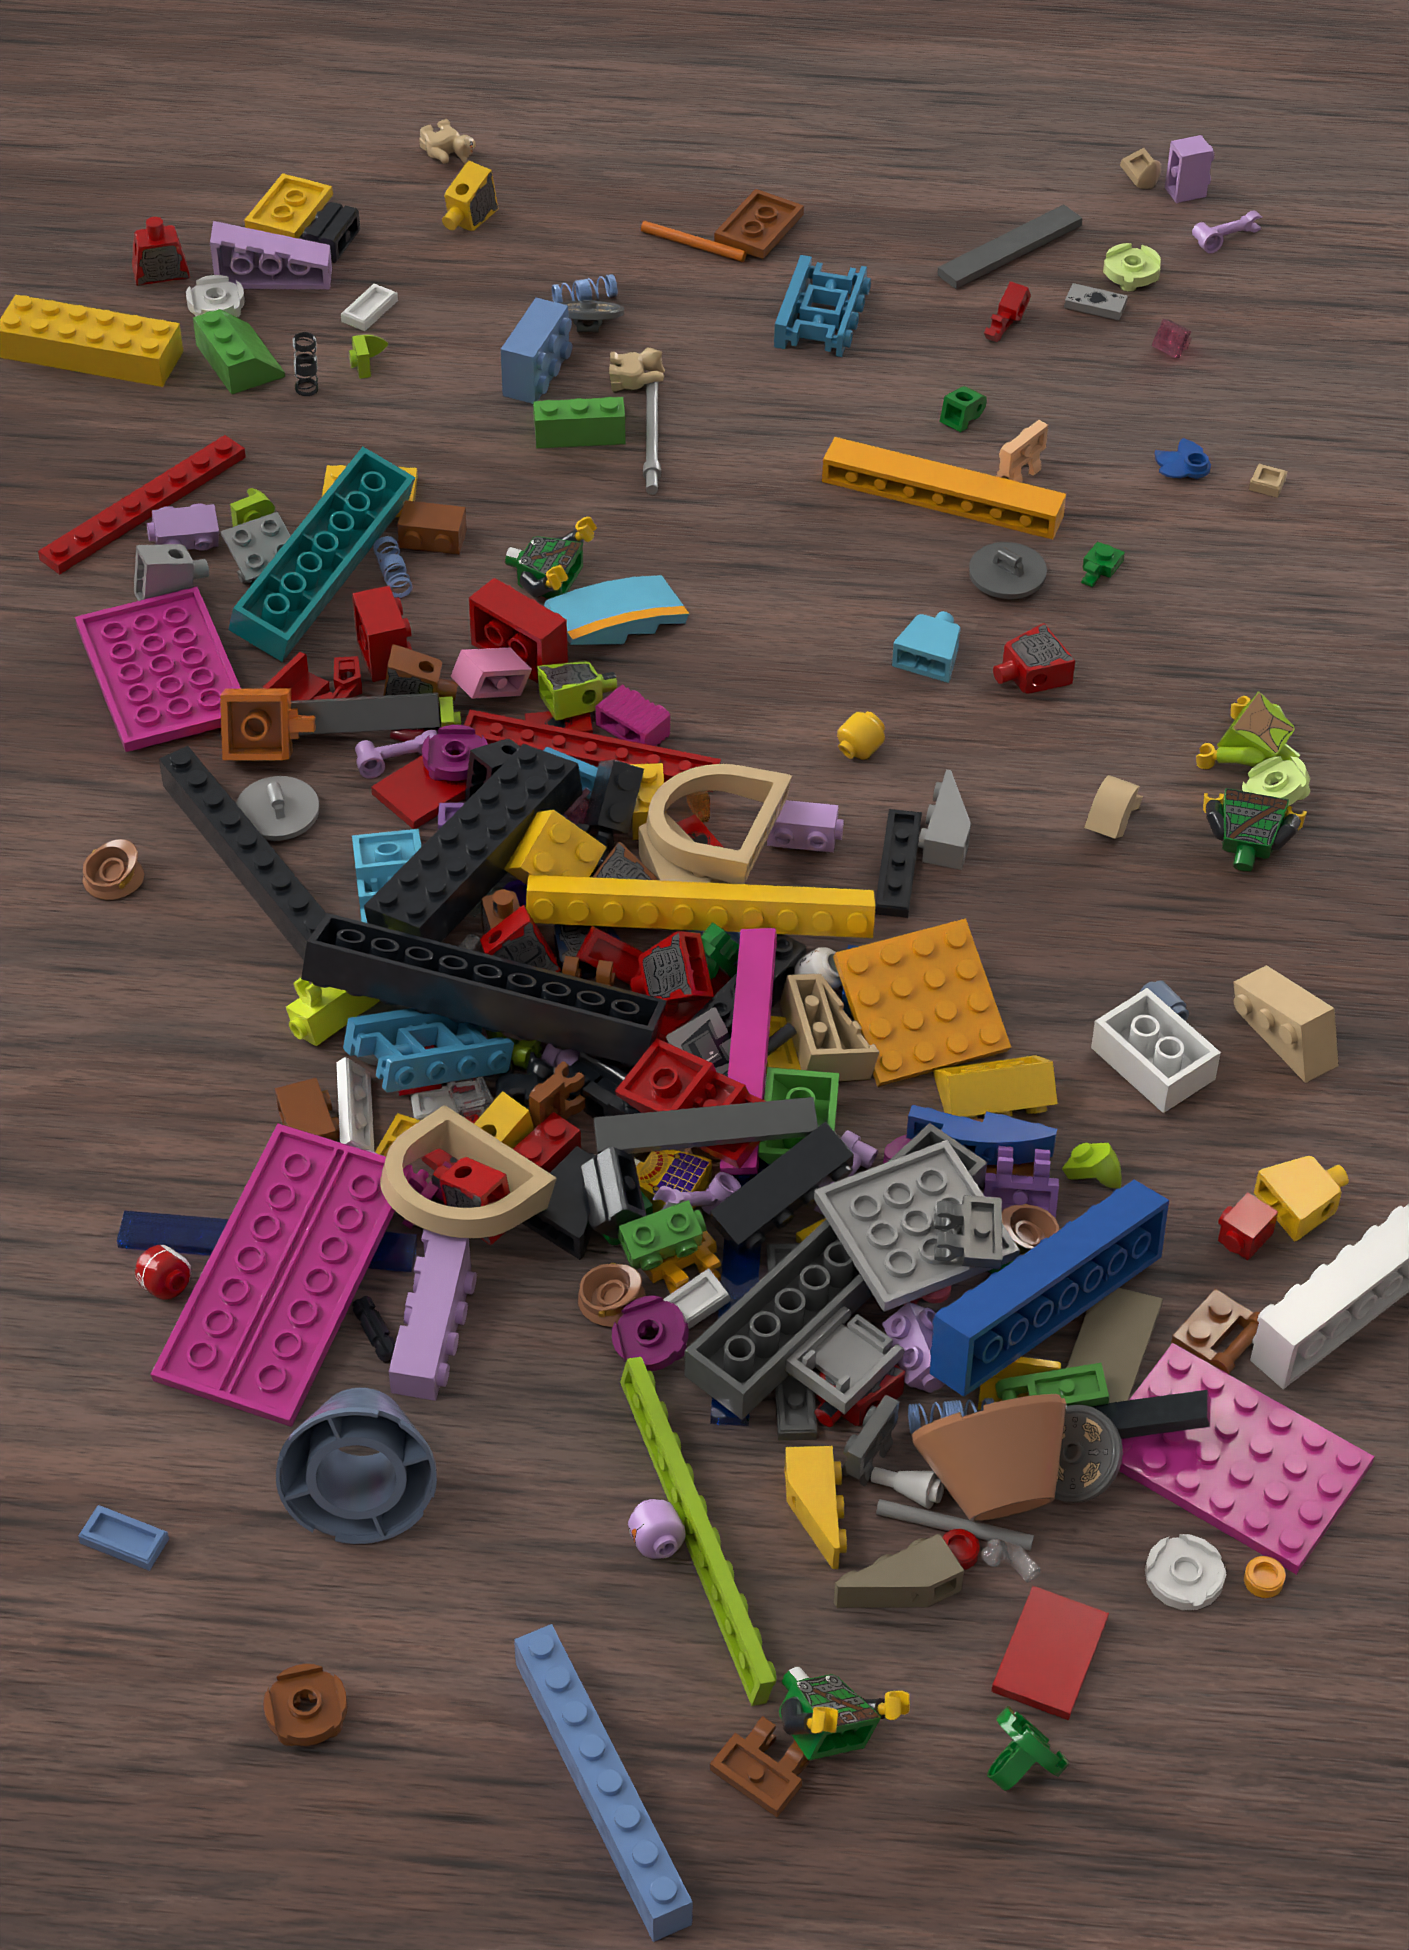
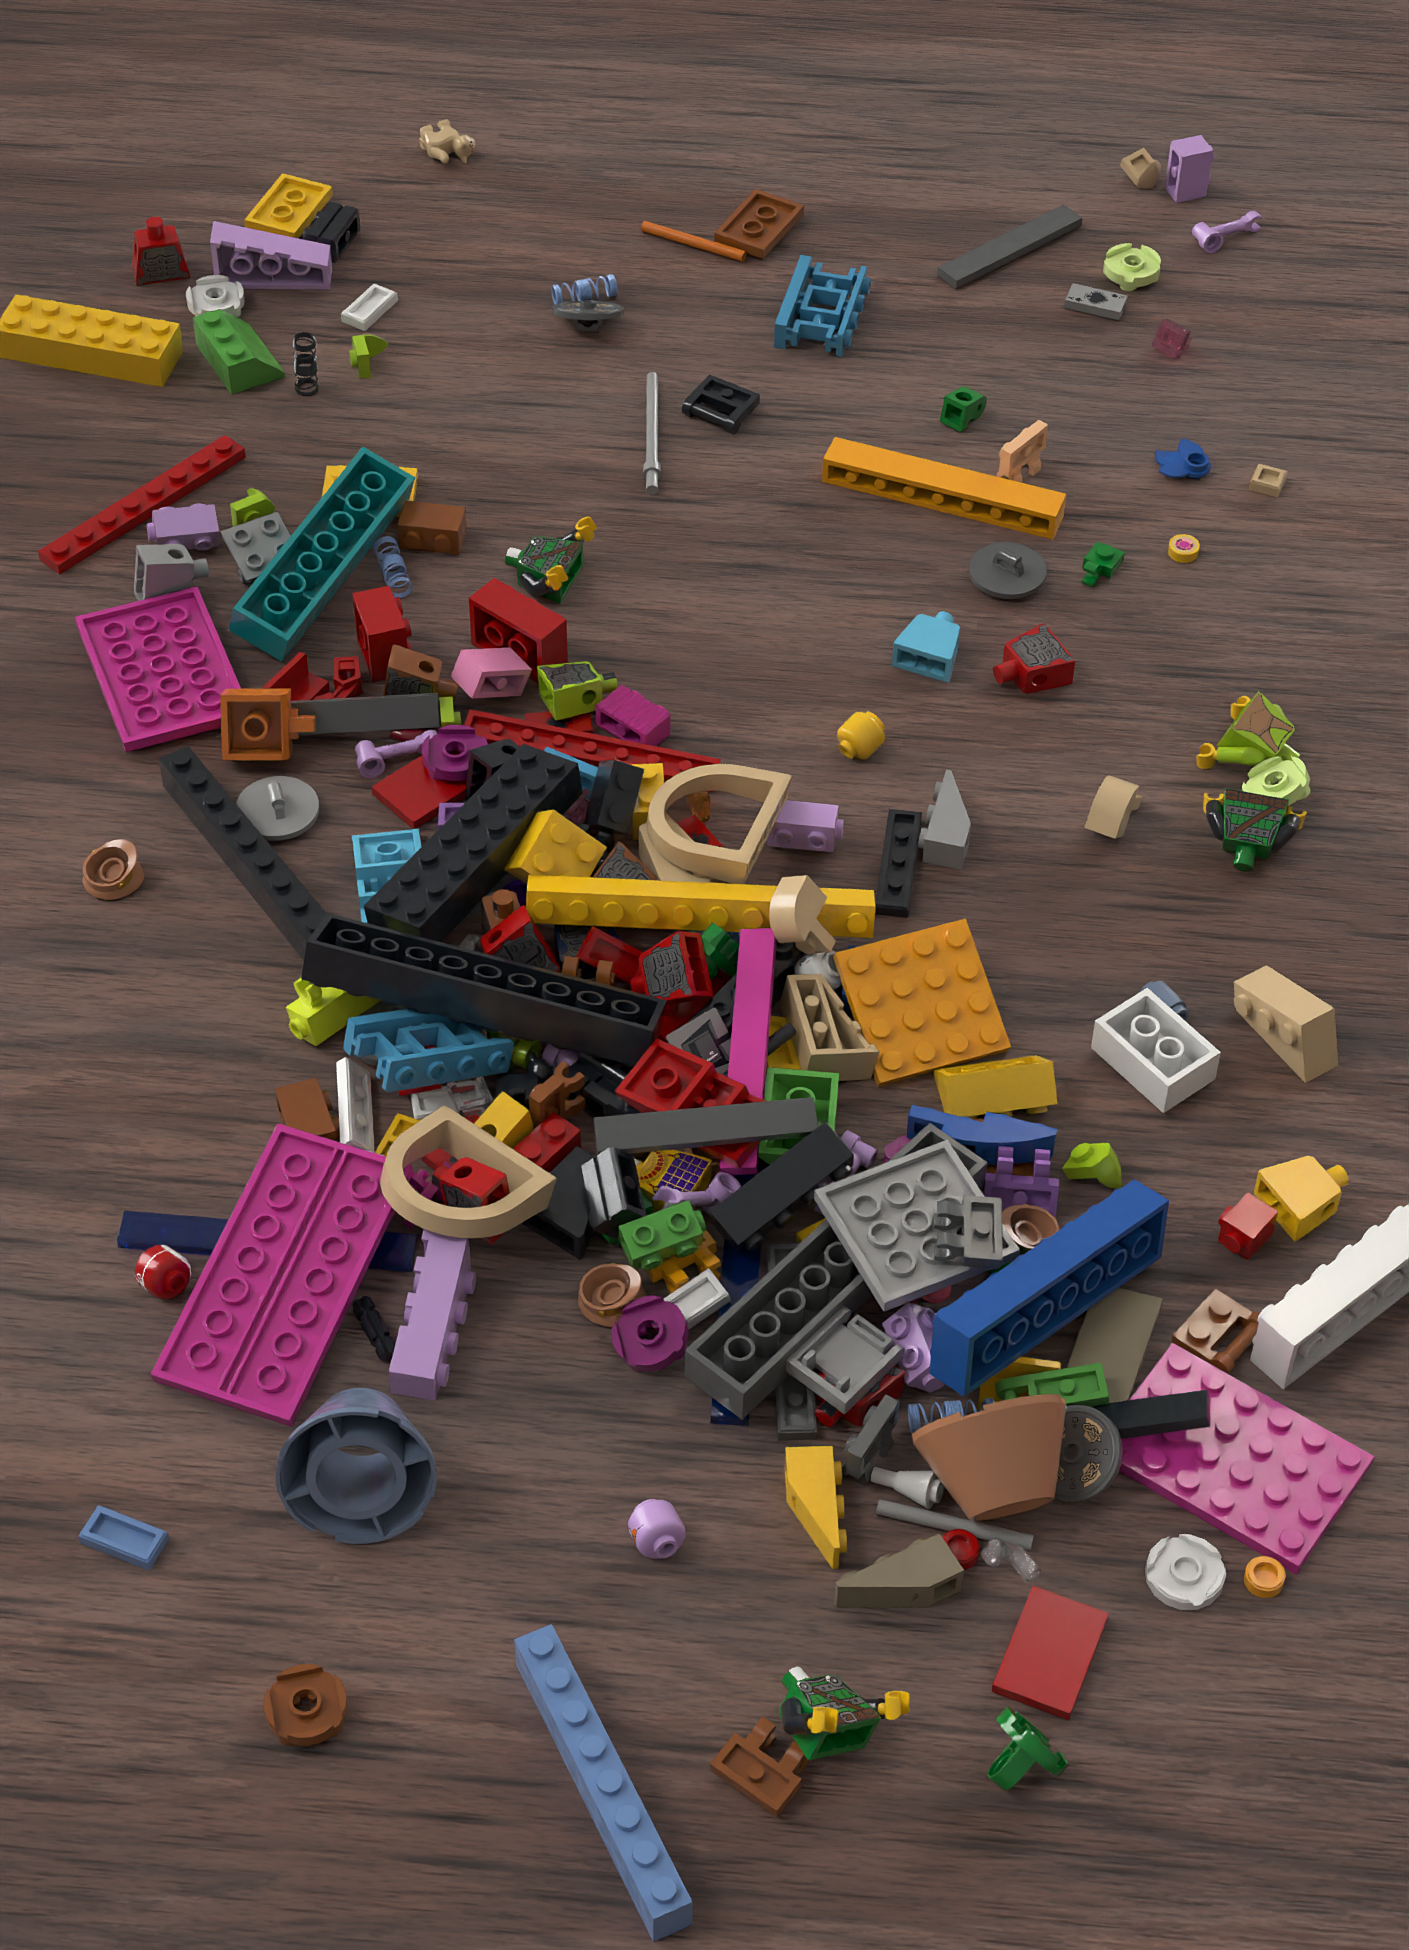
(470, 198): yellow torso -> none
(535, 350): medium blue brick -> none
(579, 422): bright green slope -> none
(618, 608): medium azure slope -> none
(628, 369): tan animal -> none
(701, 1538): lime plate -> none
(722, 396): none -> black plate
(795, 915): none -> tan brick
(1010, 308): red piece -> none
(1183, 548): none -> yellow tile

